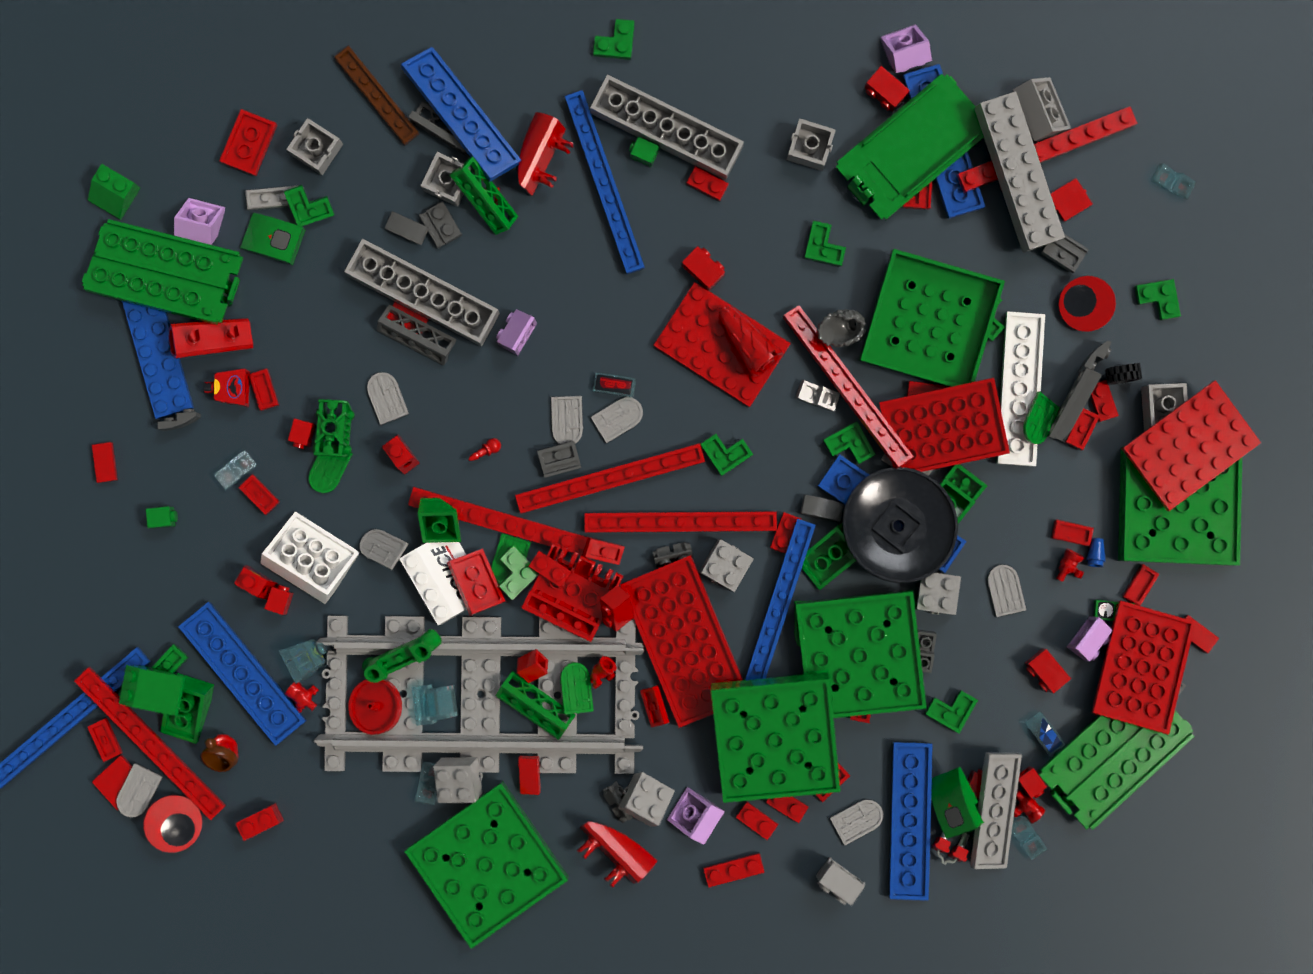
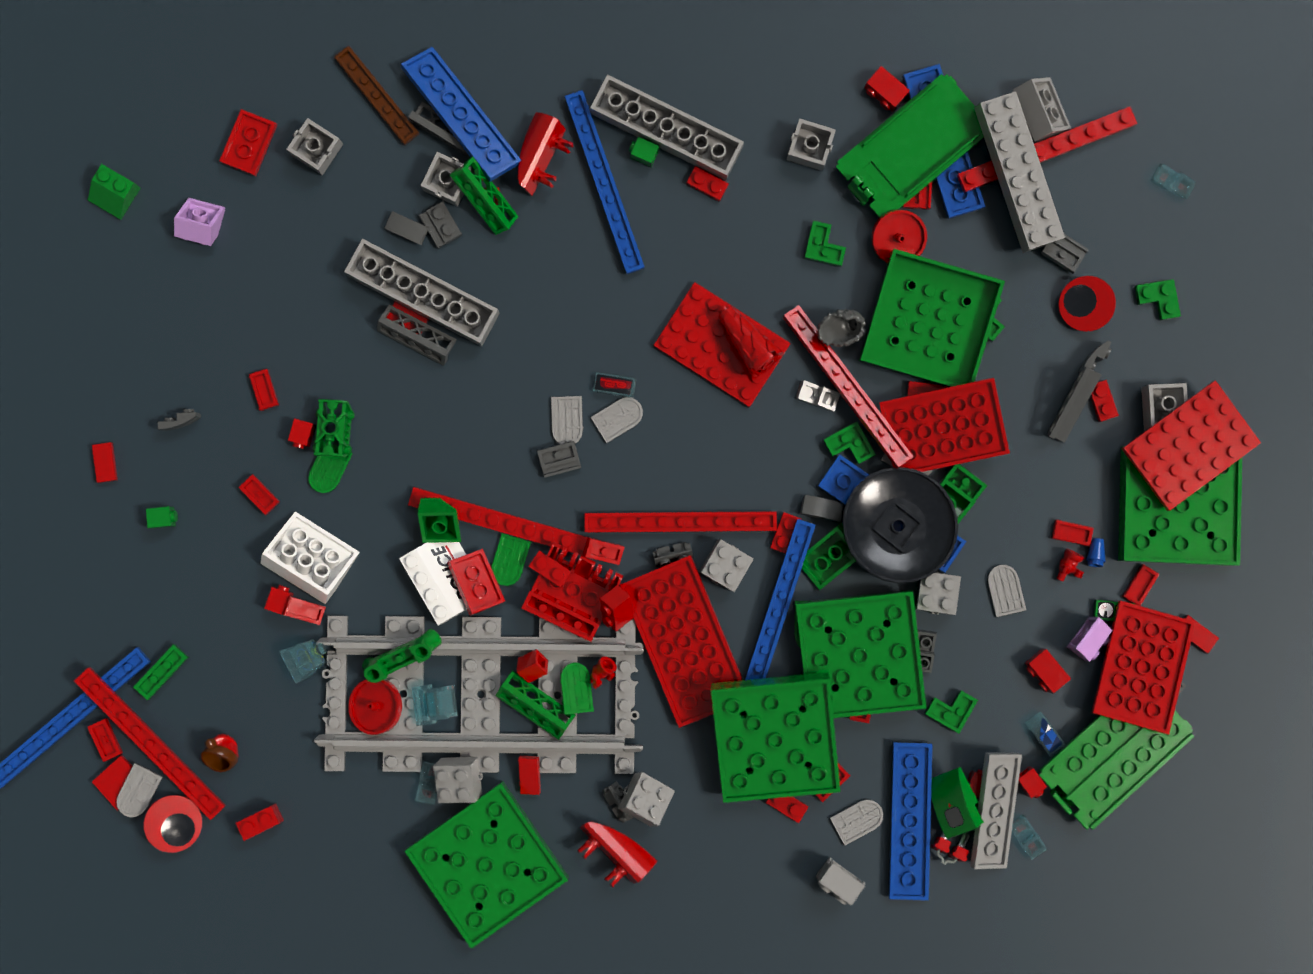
(151, 689): green slope -> none
(160, 370): blue plate -> none
(163, 272): green piece -> none
(192, 711): green slope -> none
(209, 338): red piece -> none
(230, 387): red torso -> none
(235, 470): clear light blue slope -> none
(242, 673): blue plate -> none
(255, 582): red torso -> none
(267, 198): light grey tile -> none
(273, 238): green slope -> none
(302, 696): red piece -> none
(304, 610): none -> tile
(305, 211): green plate -> none
(382, 547): light grey window -> none
(386, 397): light grey window -> none
(400, 454): red torso -> none
(492, 446): red bar -> none
(516, 331): lavender slope -> none
(520, 574): plate -> none
(610, 478): red plate -> none
(618, 46): green plate -> none
(654, 706): red plate -> none
(695, 816): lavender slope -> none
(703, 268): red brick -> none
(723, 458): green plate -> none
(733, 870): red plate -> none
(757, 820): red plate -> none
(899, 231): none -> red piece
(906, 48): lavender slope -> none
(1020, 382): white plate -> none
(1029, 807): red piece -> none
(1039, 419): green window -> none
(1070, 199): red piece -> none
(1082, 429): red plate -> none
(1123, 373): black tyre -> none

